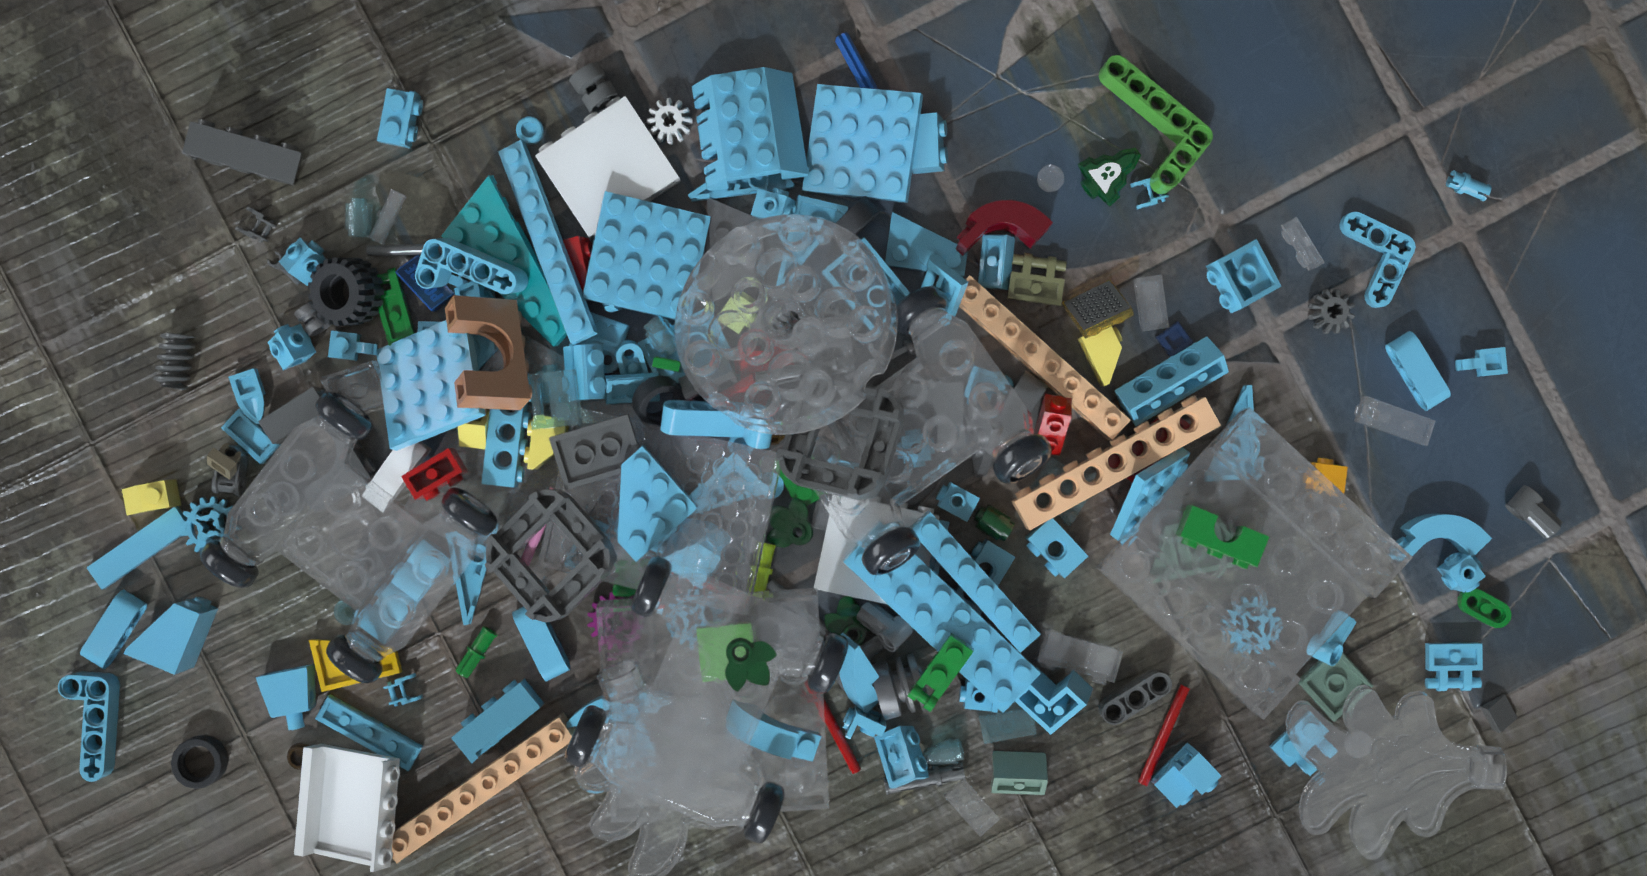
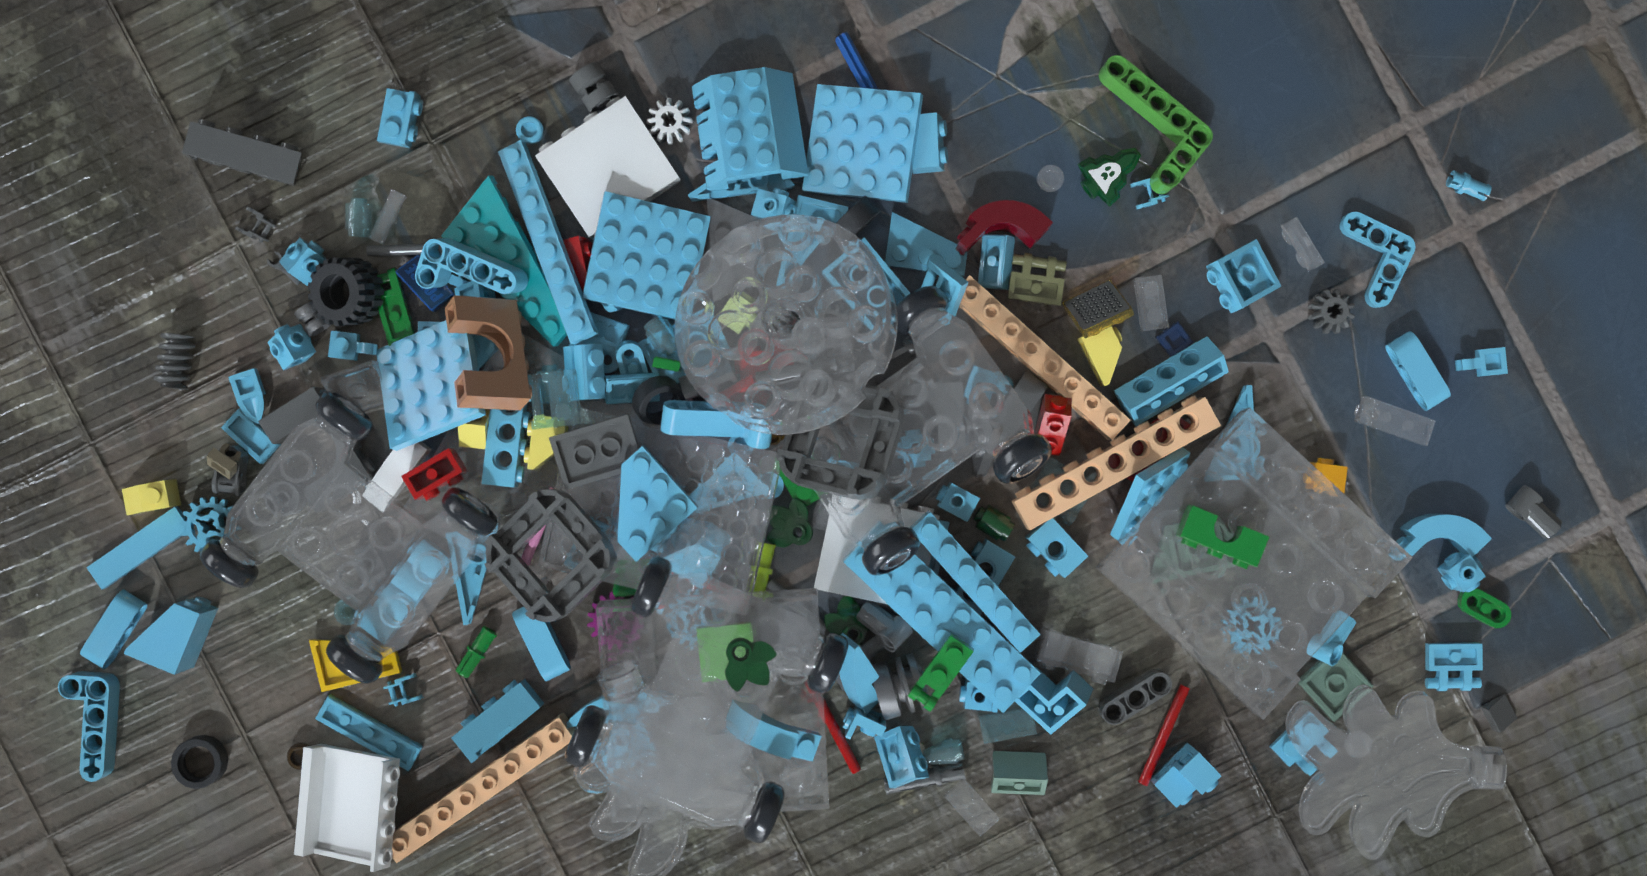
(289, 693): medium azure torso -> none

